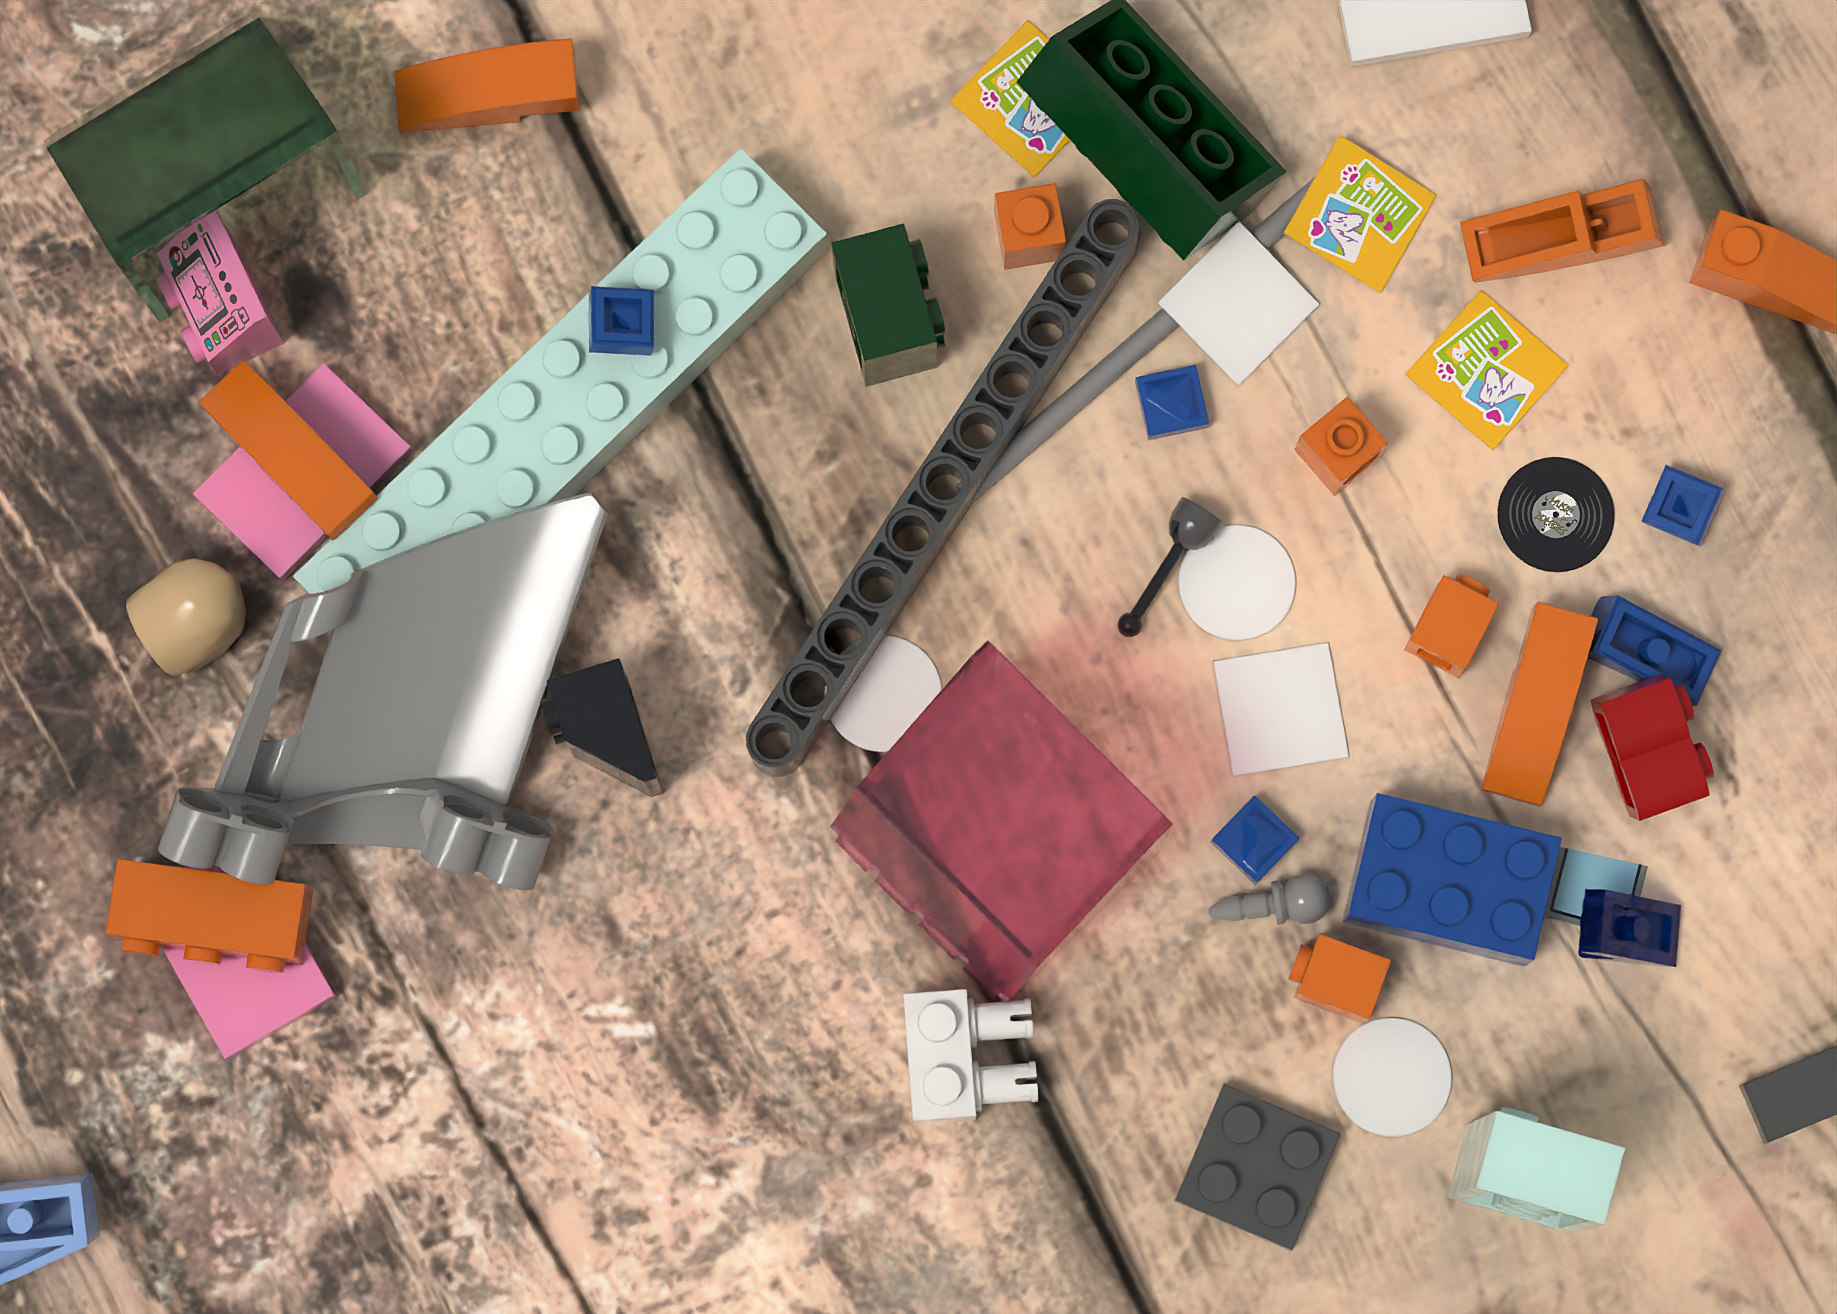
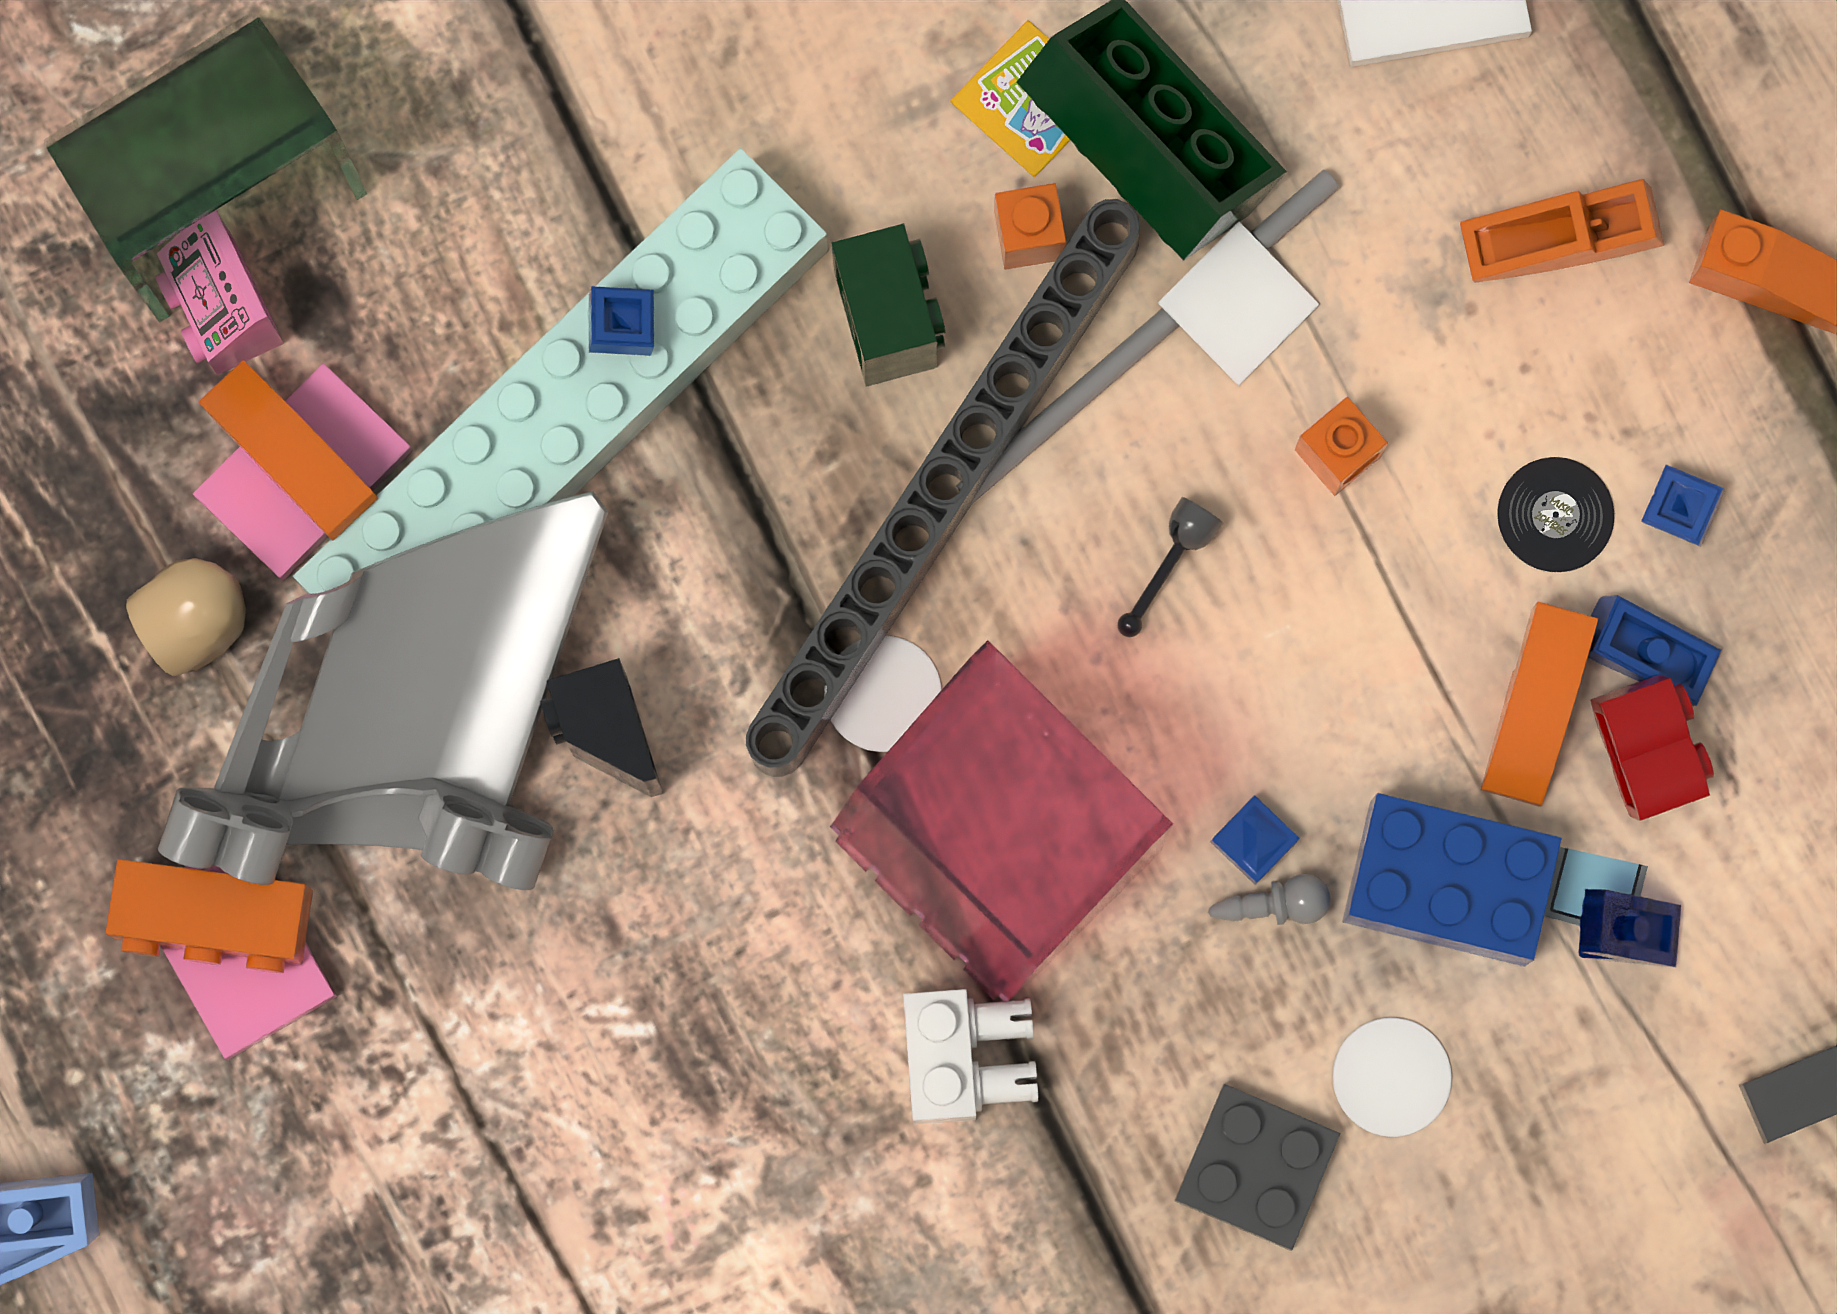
(488, 86): orange slope -> none
(1172, 402): blue tile -> none
(1238, 583): white sticker -> none
(1280, 709): white sticker -> none
(1339, 977): orange brick -> none
(1359, 214): sticker -> none
(1452, 624): orange brick -> none
(1486, 370): sticker -> none
(1536, 1171): light aqua brick -> none

